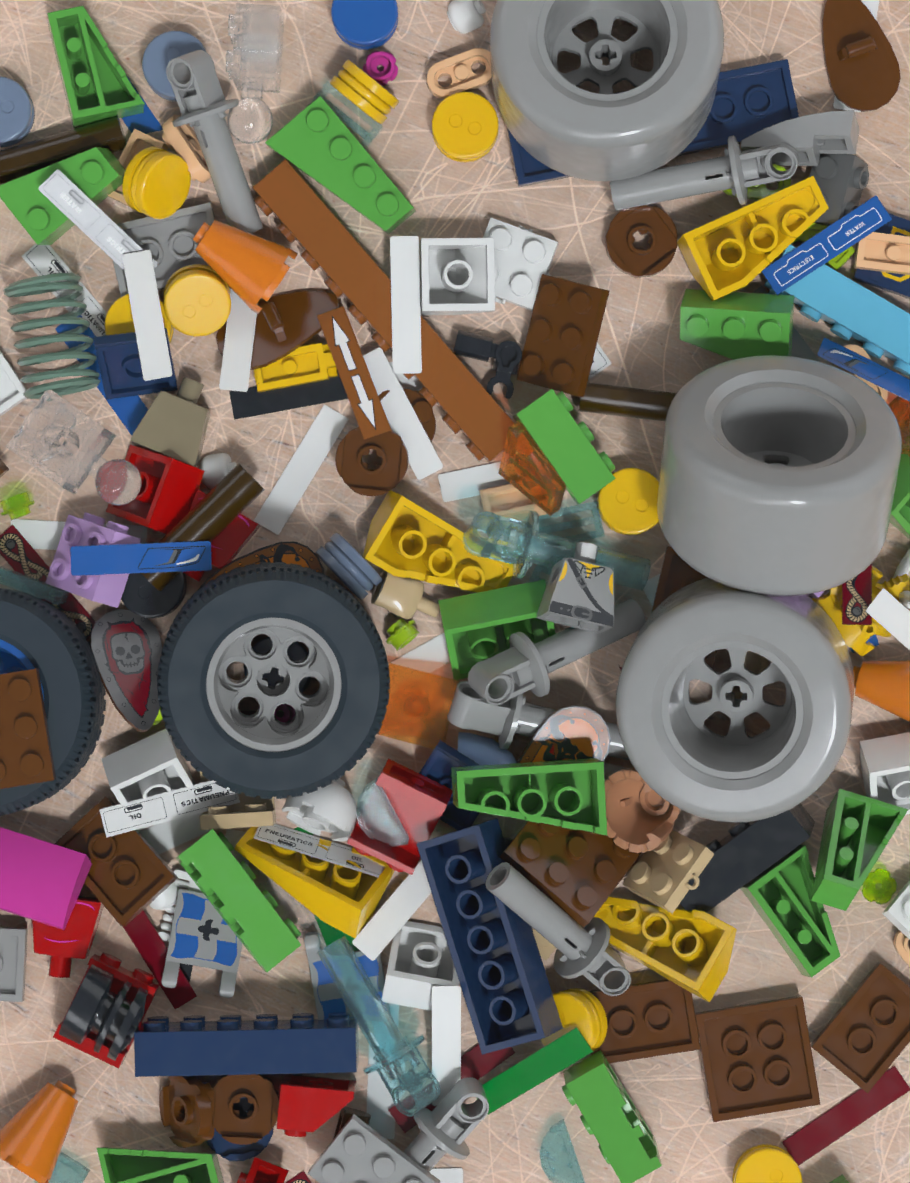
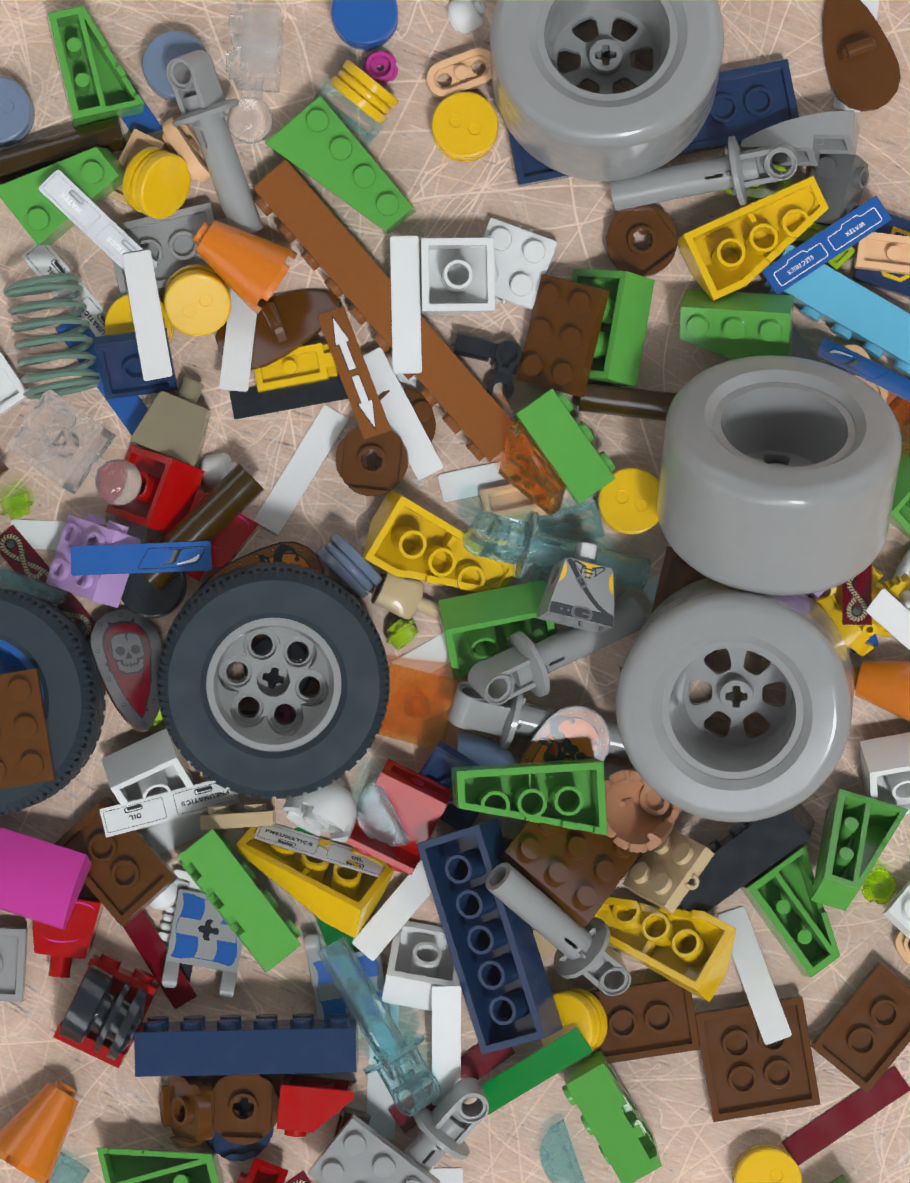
(623, 324): none -> bright green slope
(756, 978): none -> white sticker

